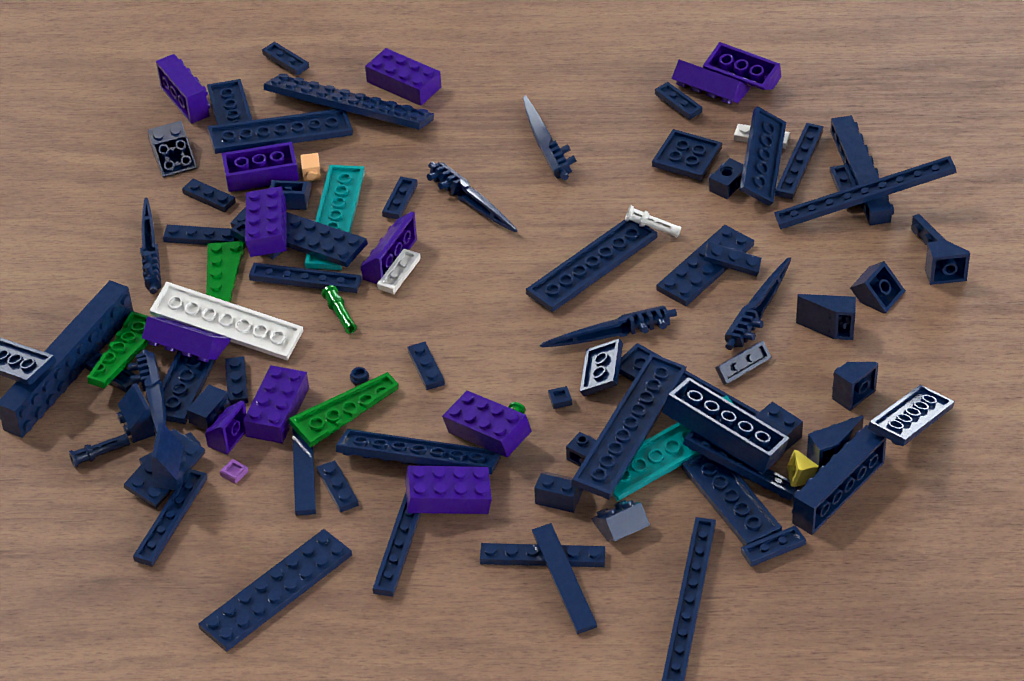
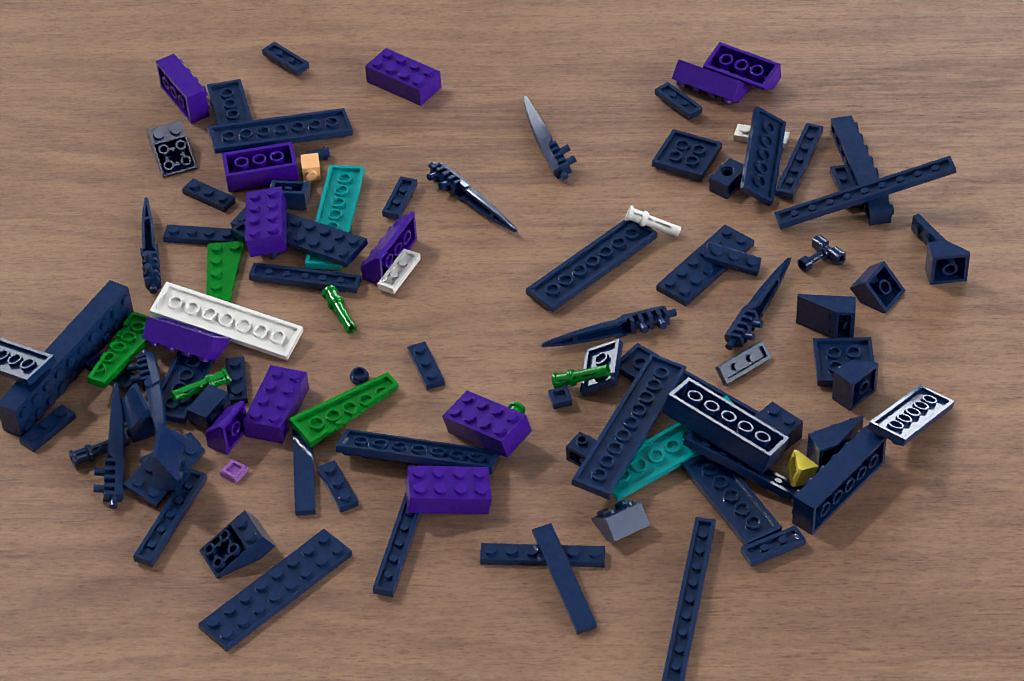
(47, 428): none -> dark blue plate
(115, 462): none -> dark blue piece
(179, 394): none -> green pin
(237, 545): none -> dark blue slope
(323, 153): none -> dark blue pin
(348, 101): dark blue plate -> none
(557, 492): dark blue slope -> none
(572, 377): none -> green pin
(824, 252): none -> dark blue bar
(835, 352): none -> dark blue plate

